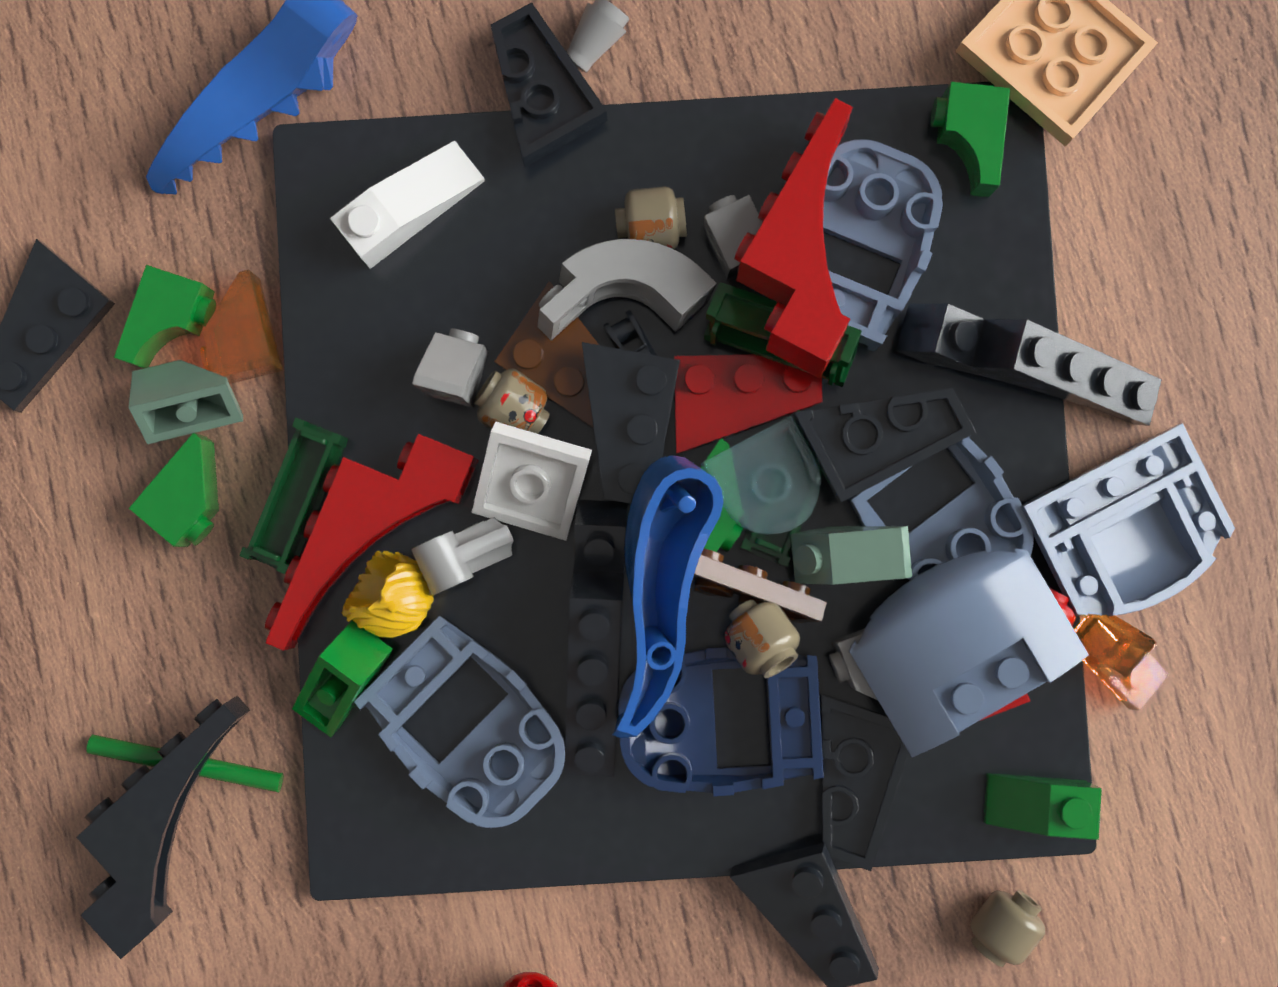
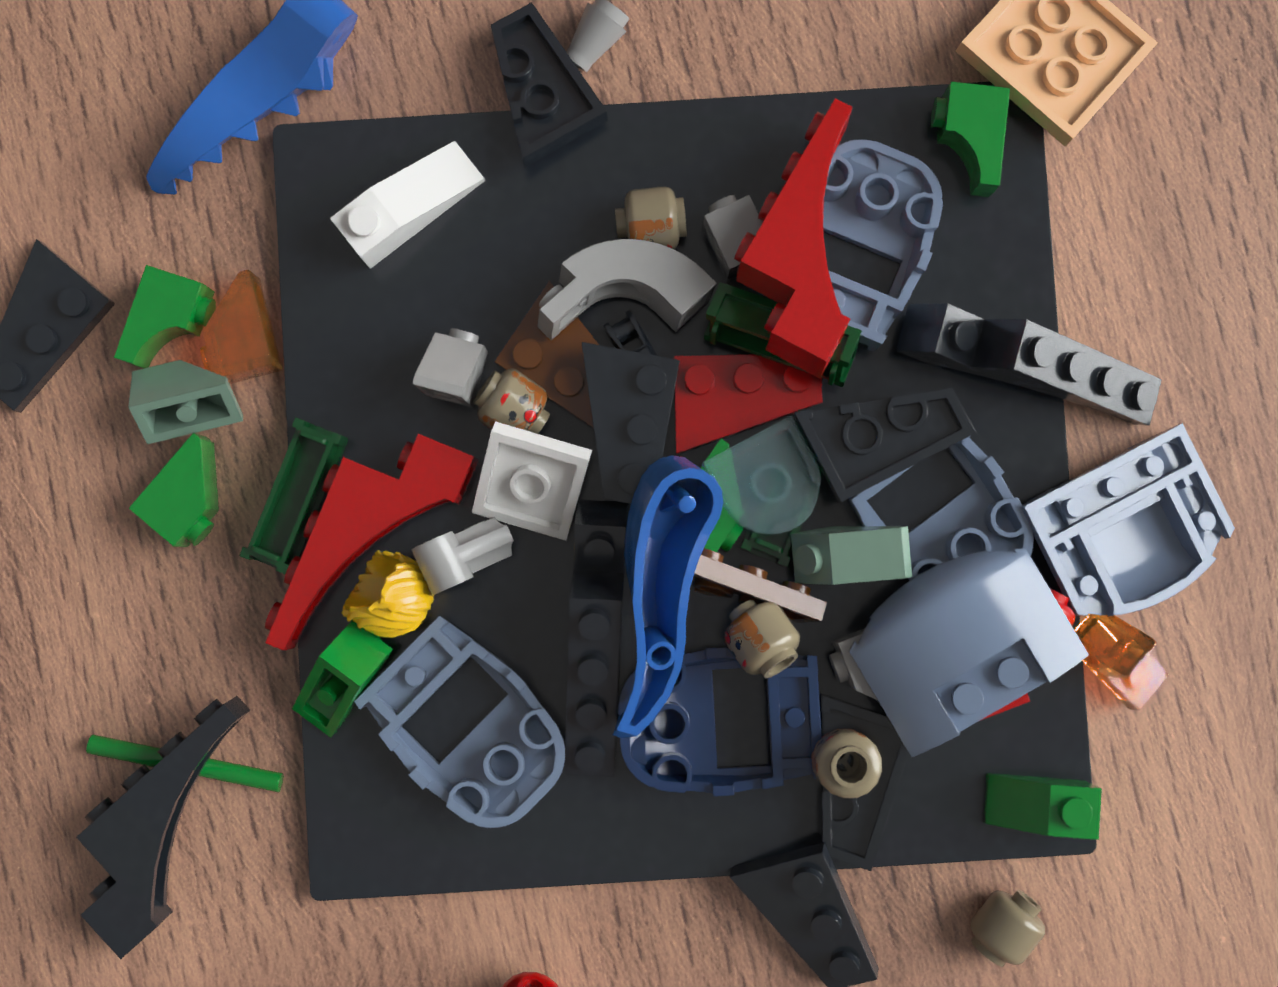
(858, 776): none -> dark tan head

